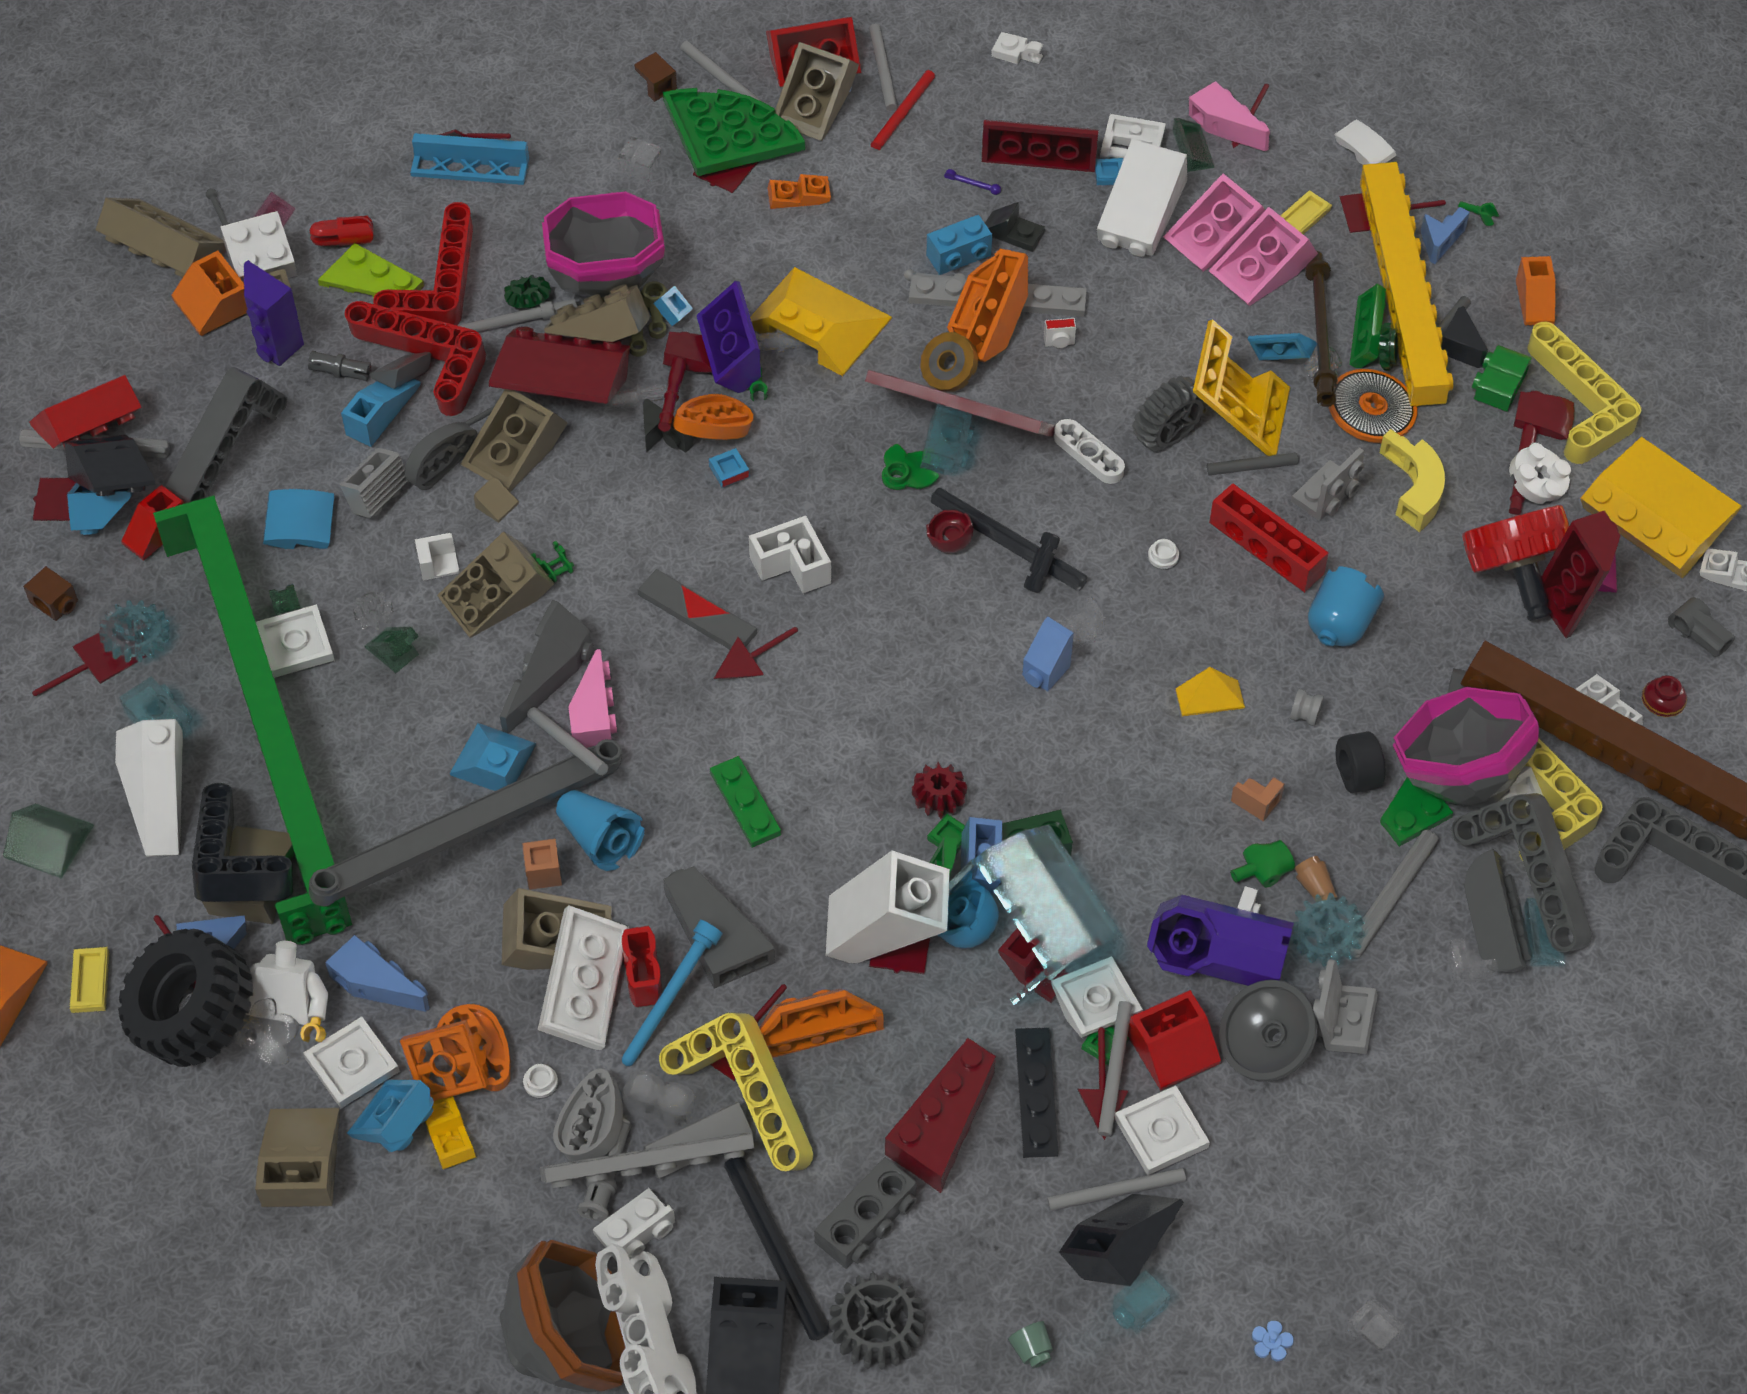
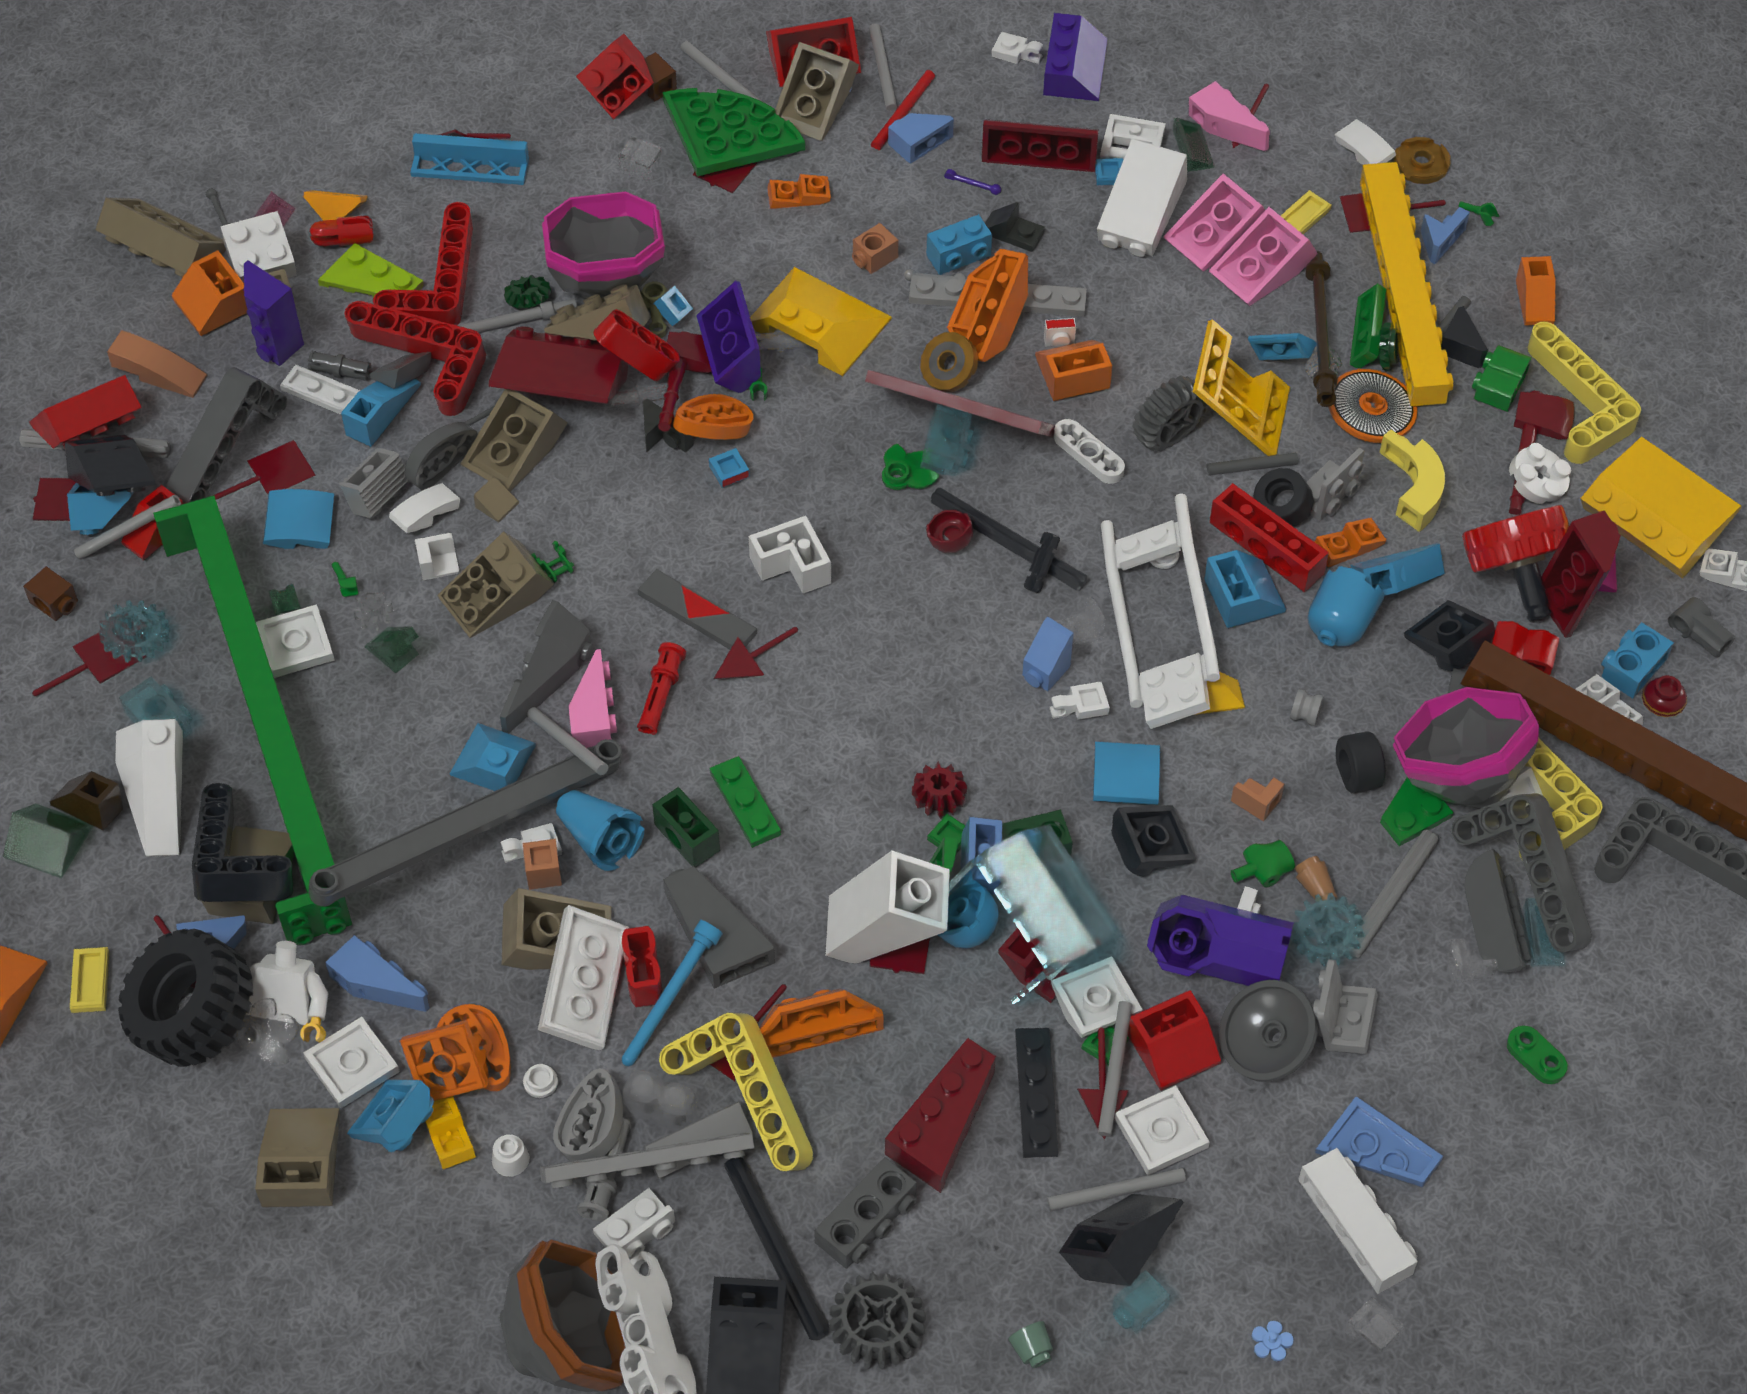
(90, 799): none -> dark brown slope
(124, 528): none -> light grey piece
(155, 364): none -> nougat slope
(276, 469): none -> dark red piece
(318, 389): none -> white tile
(333, 204): none -> light orange slope
(348, 585): none -> green hand
(420, 508): none -> white slope
(509, 1155): none -> white hat
(513, 847): none -> white plate
(617, 76): none -> red slope
(636, 345): none -> red beam
(664, 676): none -> red pin
(686, 827): none -> dark green brick
(875, 248): none -> nougat brick
(919, 134): none -> medium blue slope
(1074, 59): none -> dark purple slope
(1075, 369): none -> orange slope
(1084, 700): none -> white plate
(1126, 773): none -> dark azure slope
(1150, 838): none -> black slope
(1181, 685): none -> white plate
(1242, 588): none -> dark azure slope
(1280, 480): none -> black tyre
(1354, 540): none -> orange slope
(1358, 1220): none -> white brick
(1380, 1145): none -> medium blue wing
(1403, 569): none -> dark azure slope
(1422, 172): none -> pearl gold tile
(1451, 634): none -> black slope
(1531, 646): none -> red brick
(1535, 1055): none -> green plate
(1639, 663): none -> dark azure brick

